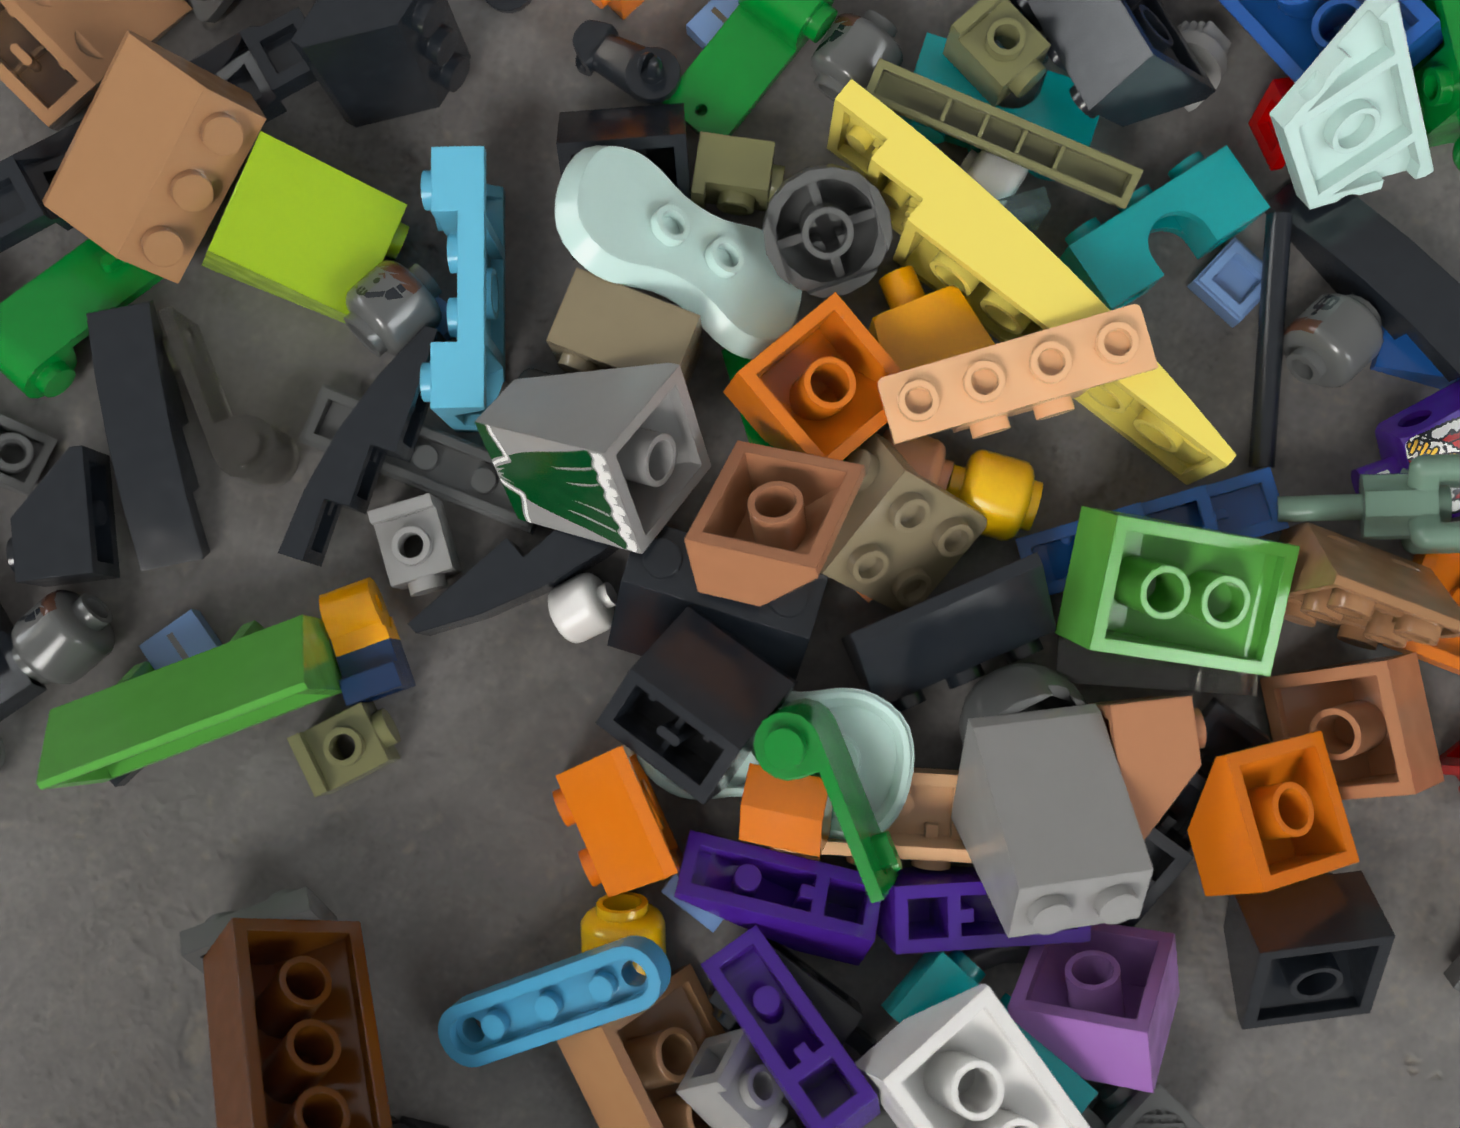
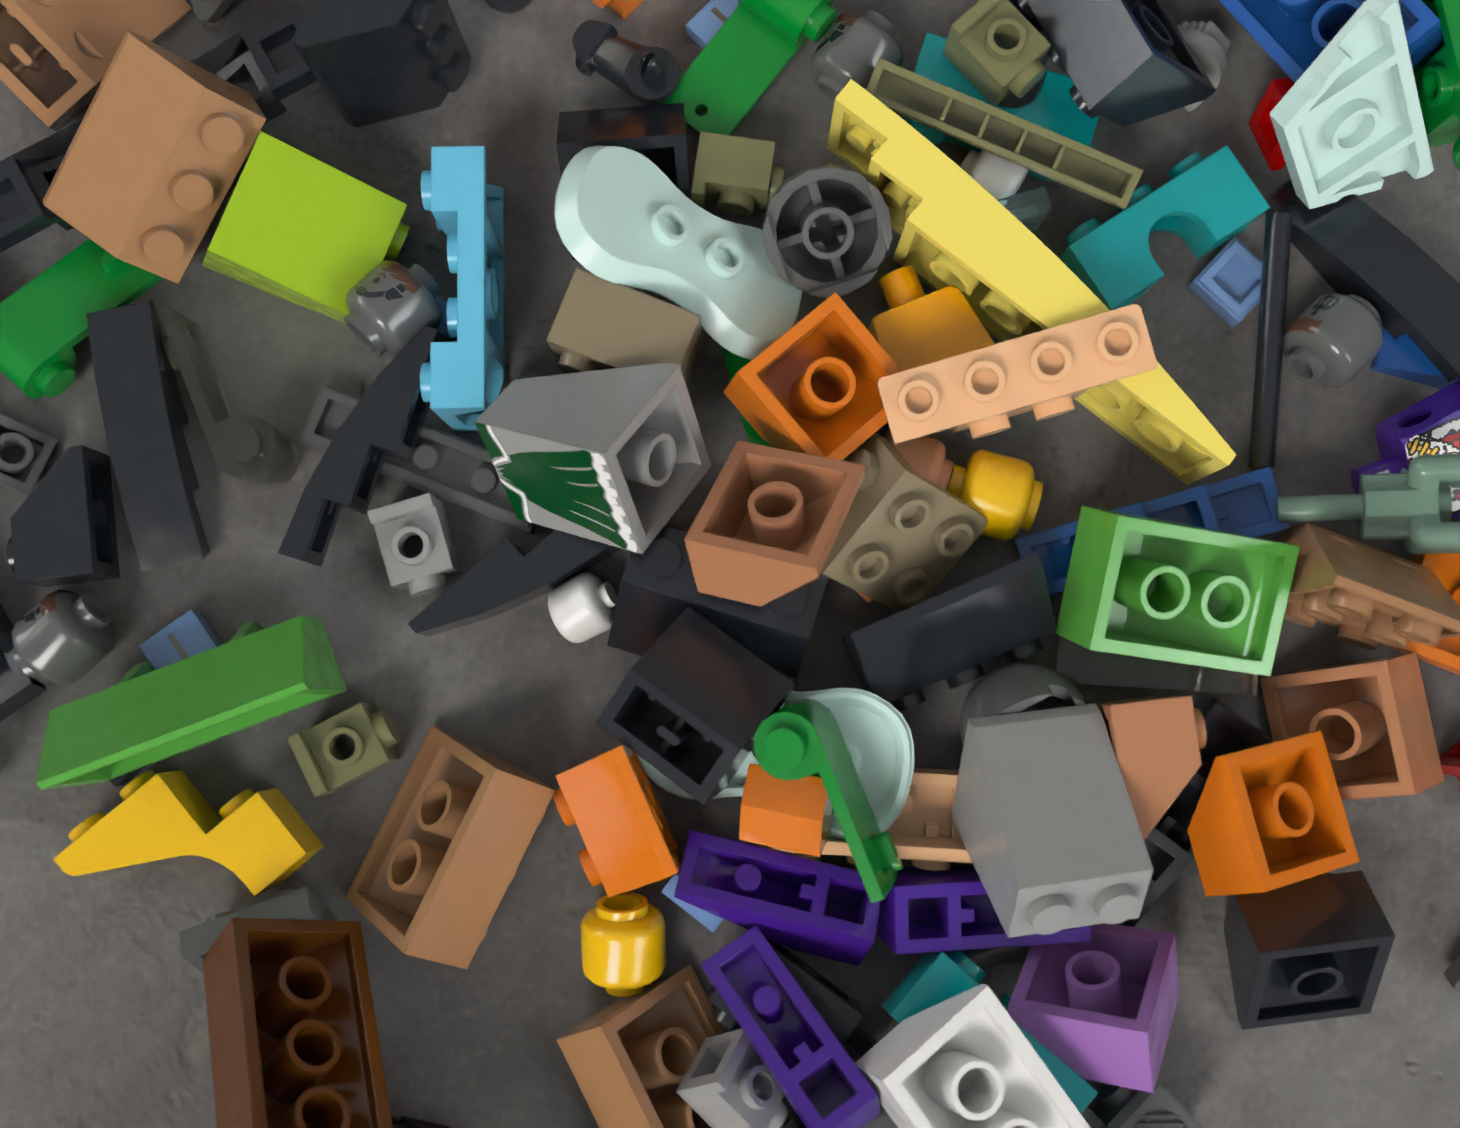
(168, 818): none -> yellow arch
(365, 642): leg -> none
(448, 849): none -> medium nougat slope
(555, 1001): dark azure plate -> none

